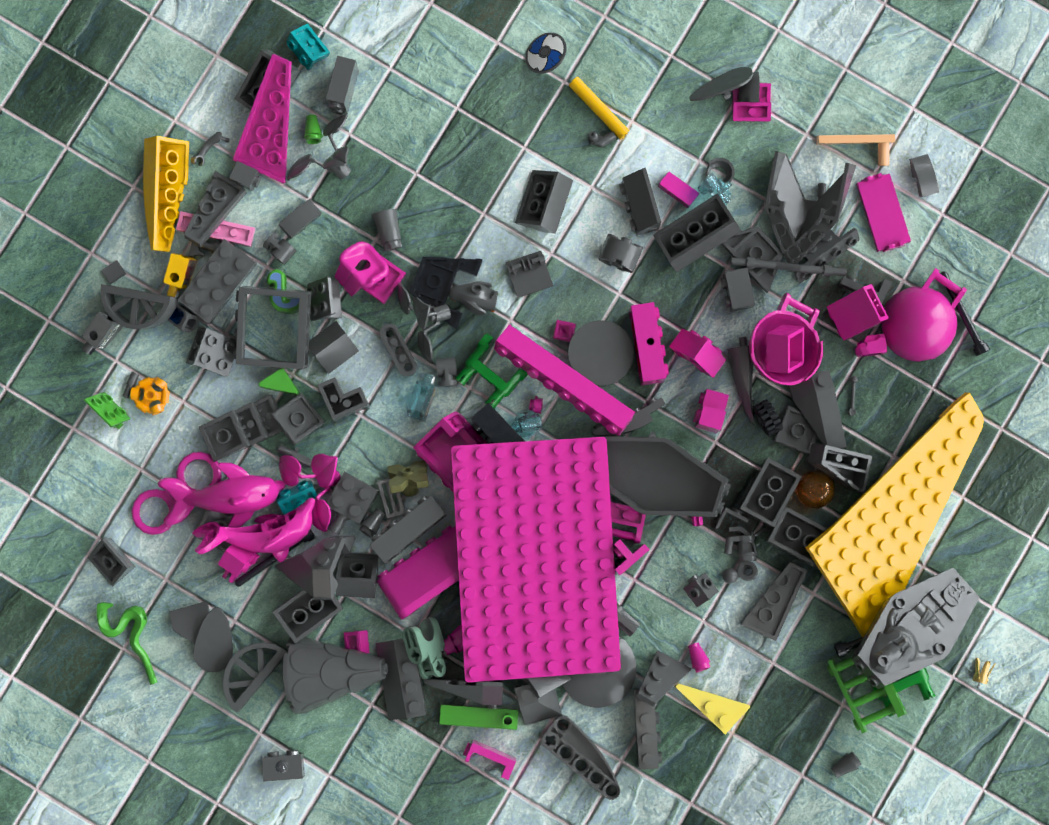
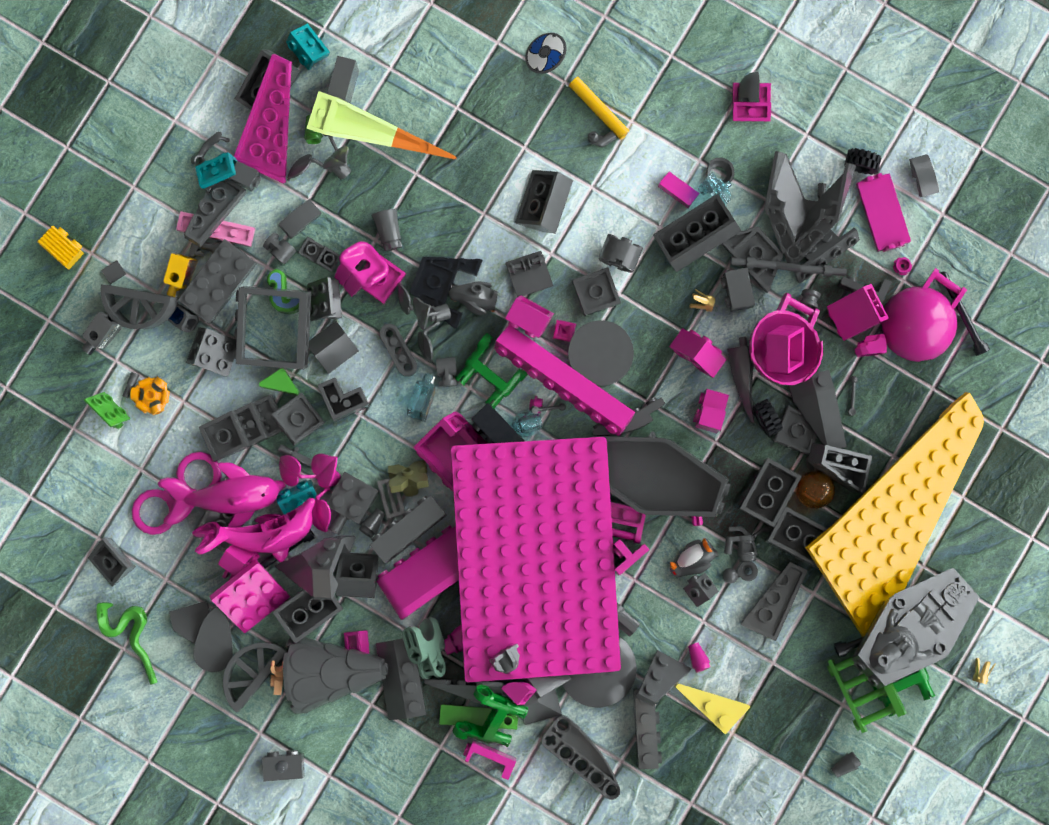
(60, 247): none -> yellow brick
(163, 184): yellow wedge -> none
(216, 170): none -> teal bracket
(249, 596): none -> dark pink plate
(276, 680): none -> light nougat plate
(319, 254): none -> dark grey slope
(341, 119): none -> yellowish green plate
(489, 731): none -> green connector
(506, 659): none -> dark grey piece
(519, 691): none -> dark pink brick
(529, 316): none -> dark pink piece
(534, 409): none -> dark grey hinge
(596, 291): none -> dark grey plate
(640, 202): dark grey slope -> none
(646, 330): dark pink brick -> none
(694, 559): none -> animal
(708, 301): none -> pearl gold piece
(723, 84): dark grey shield -> none
(735, 513): dark grey bracket -> none
(810, 298): none -> dark grey wheel
(864, 160): none -> black tyre
(882, 140): light nougat piece -> none
(902, 261): none -> dark pink plate

